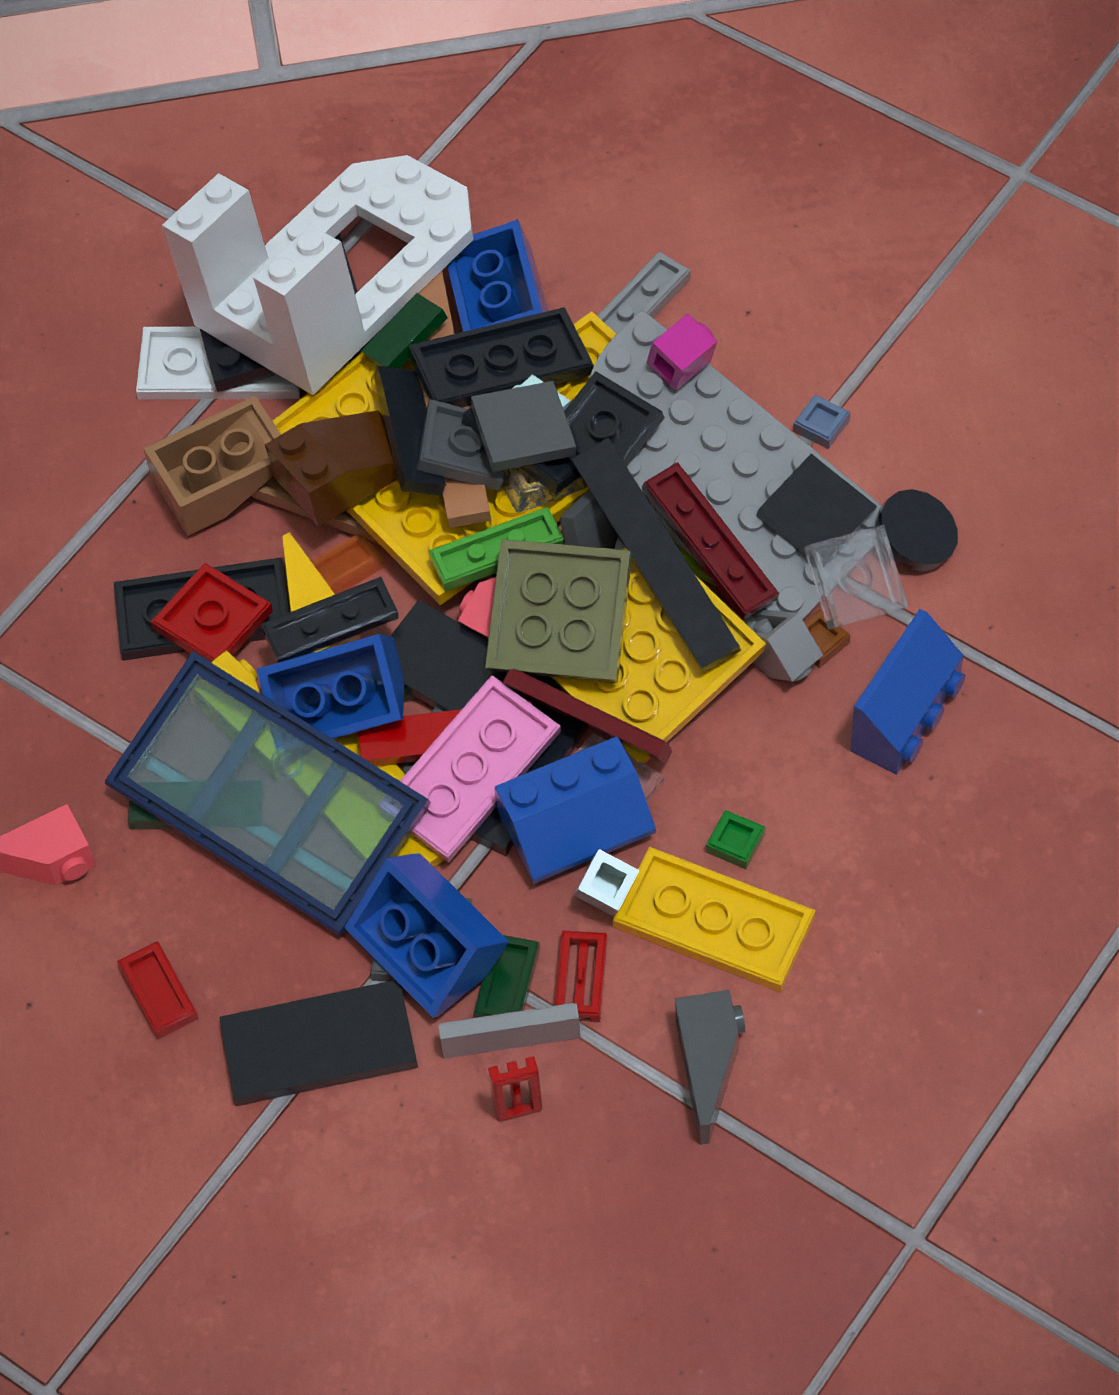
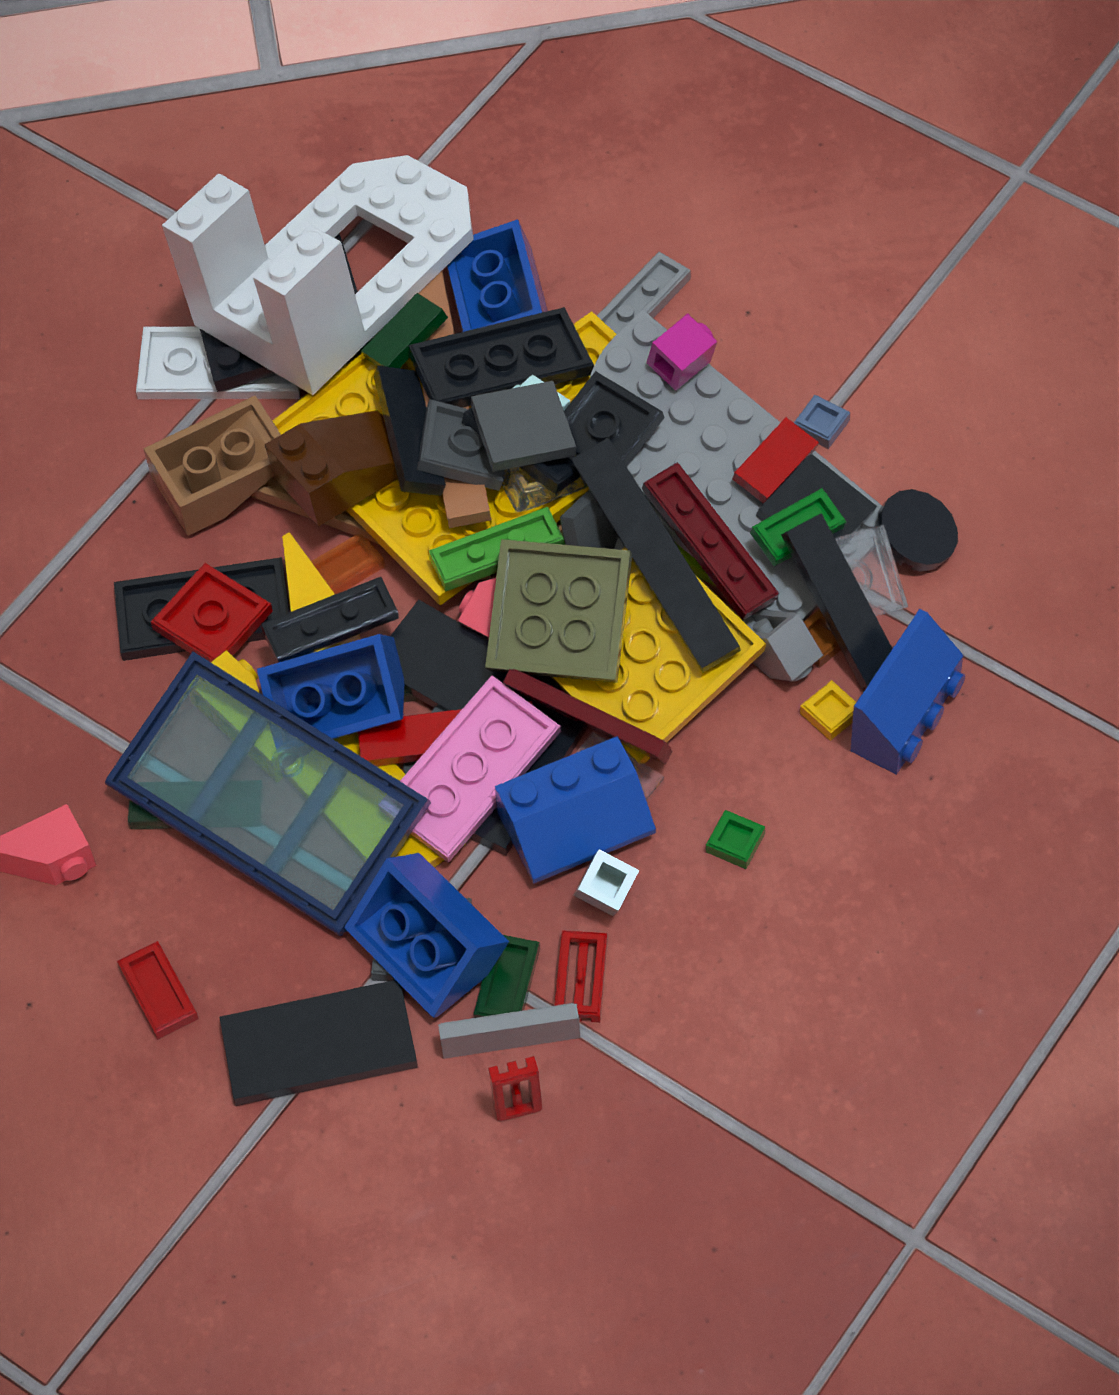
(709, 1045): dark grey slope -> none
(714, 919): yellow tile -> none
(769, 531): none -> green tile
(775, 460): none -> red tile
(829, 710): none -> yellow tile
(839, 597): none -> black tile

